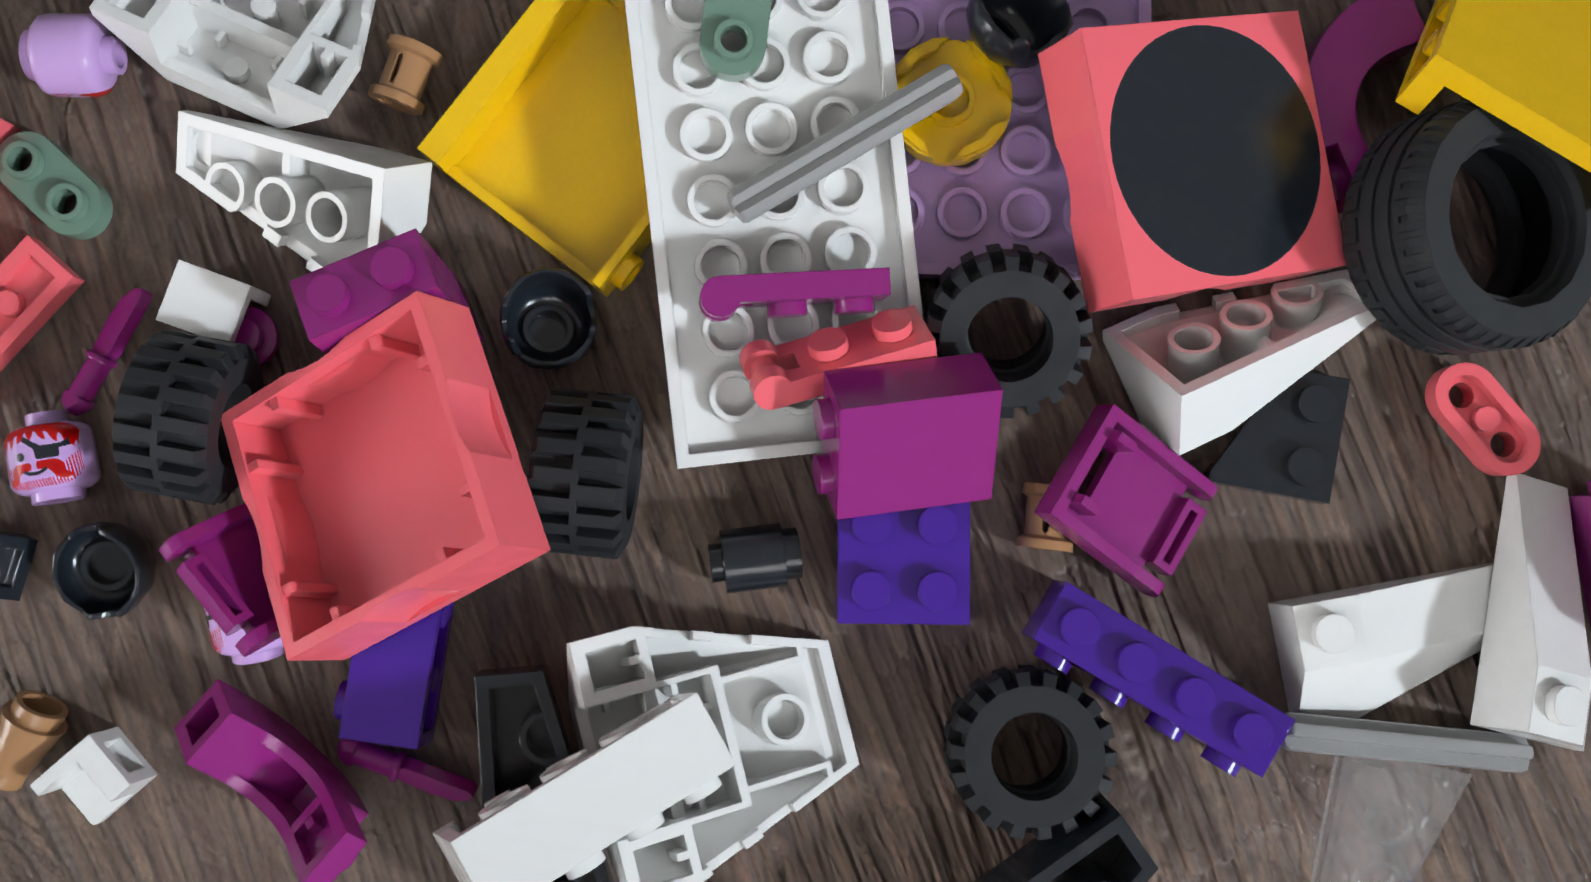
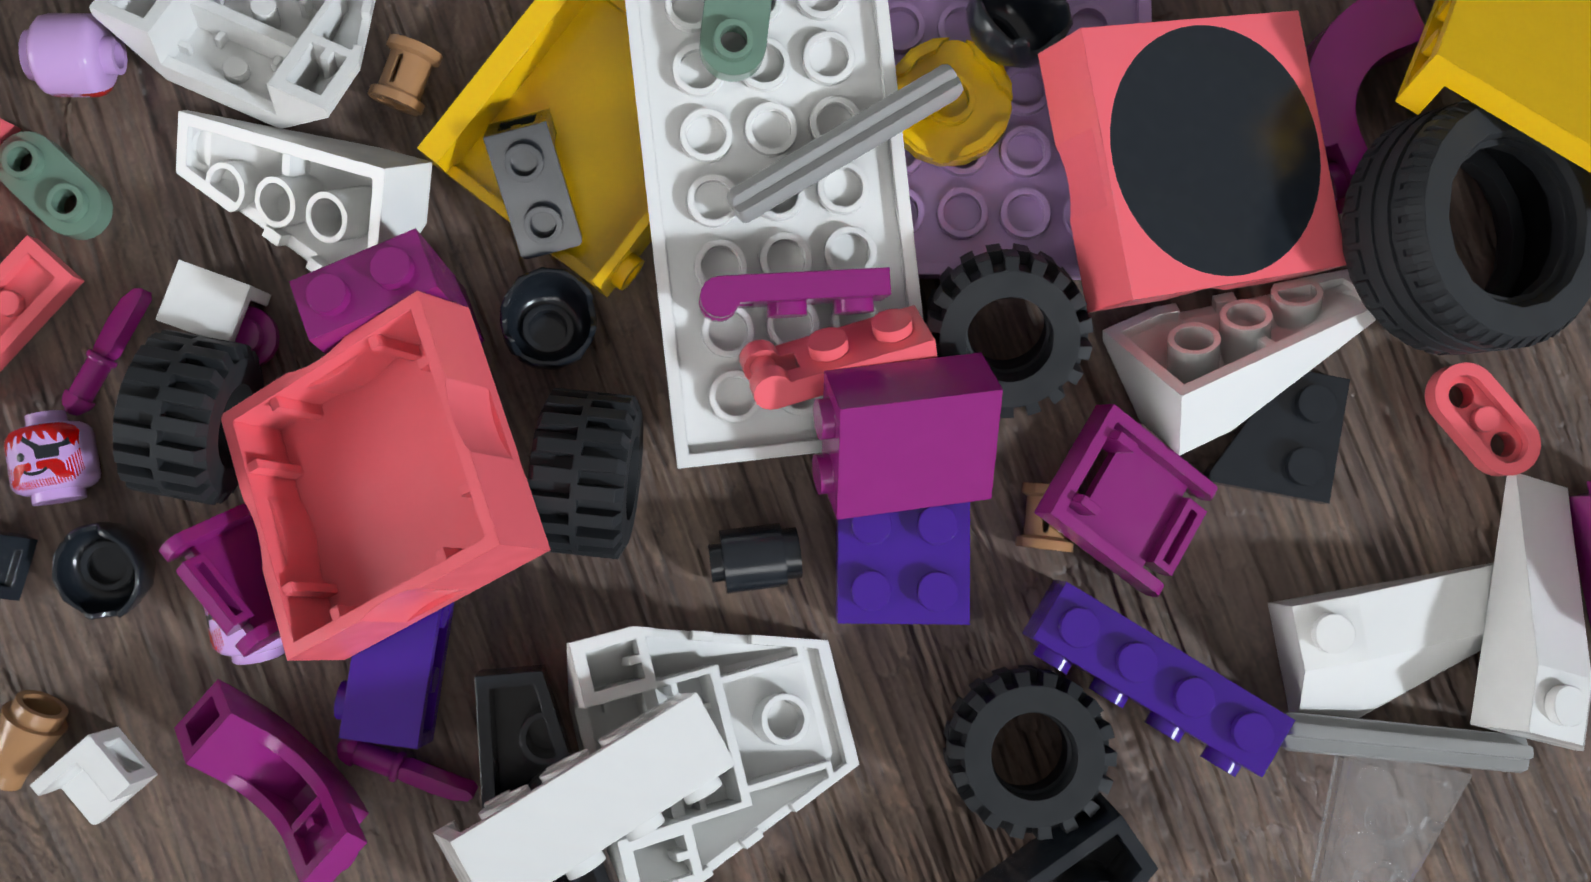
(533, 184): none -> bracket

